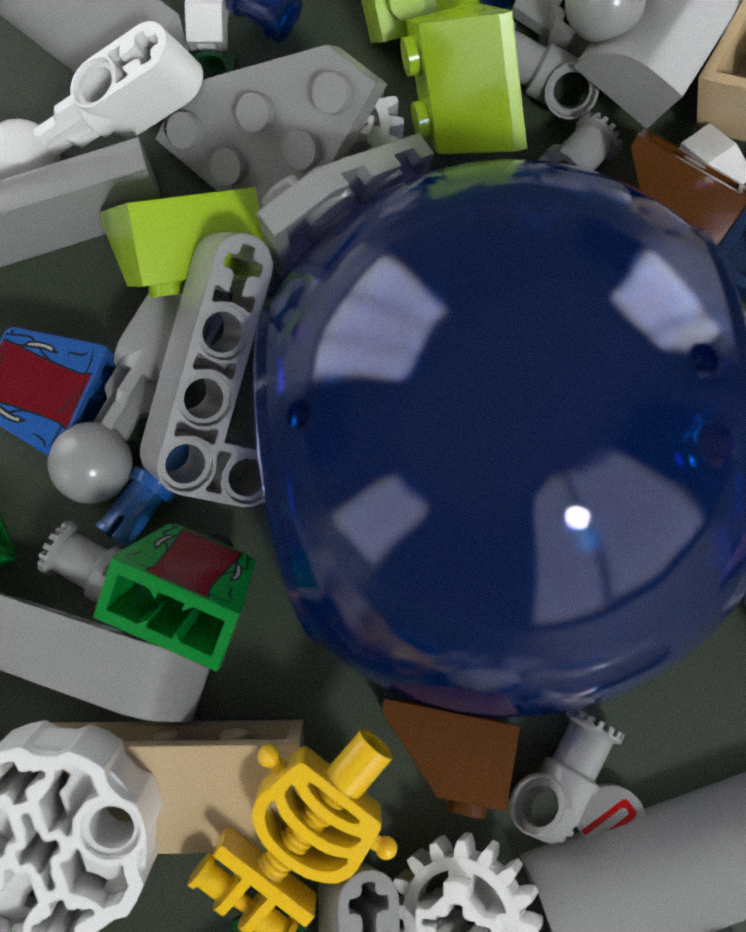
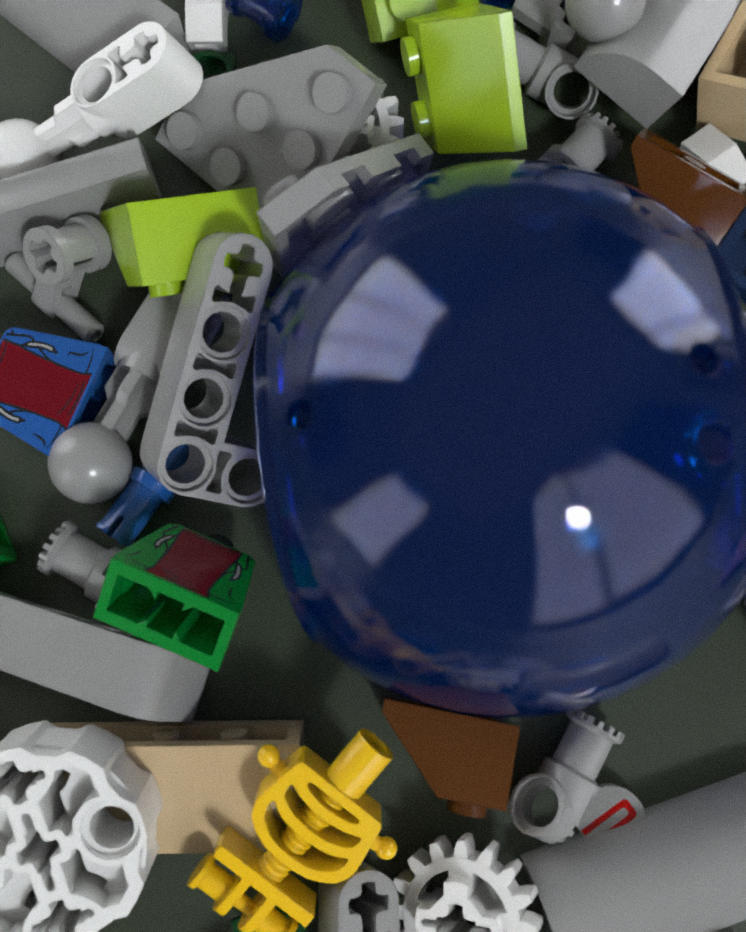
(55, 266): none -> light grey piece

